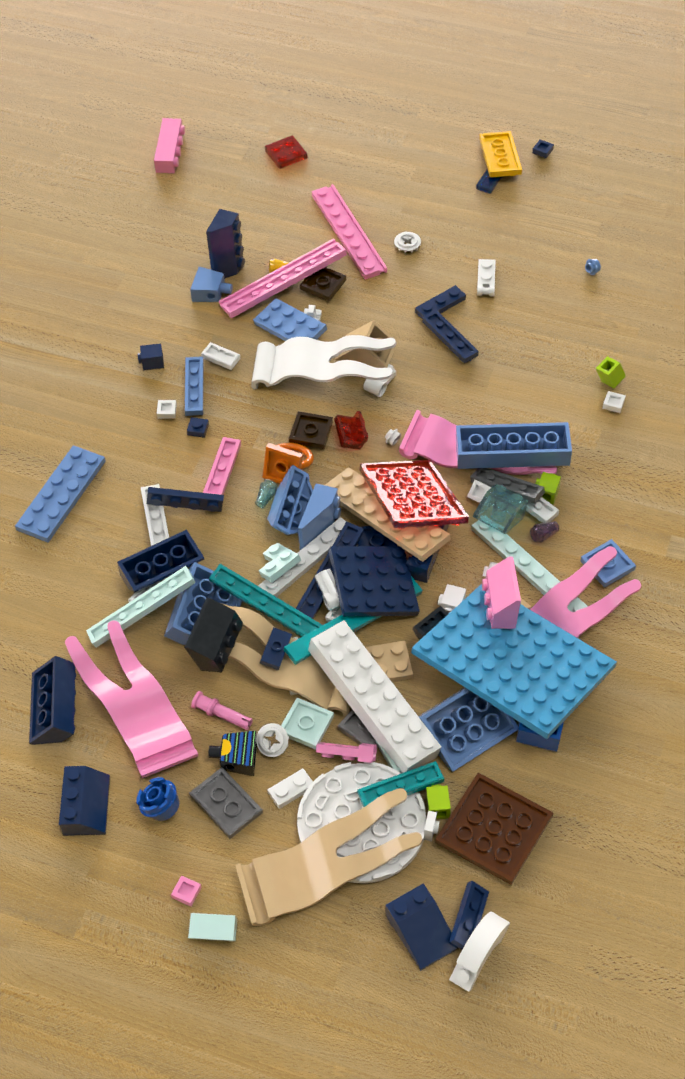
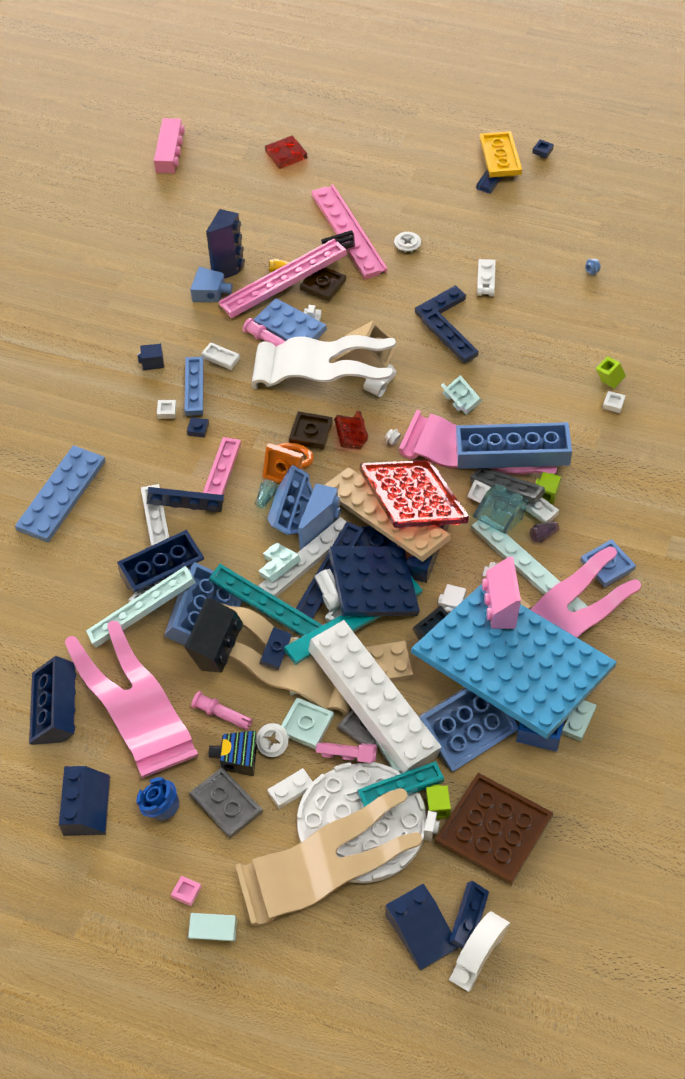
(260, 332): none -> bright pink pin
(342, 238): none -> black tile
(462, 394): none -> light aqua bracket
(579, 721): none -> light aqua plate

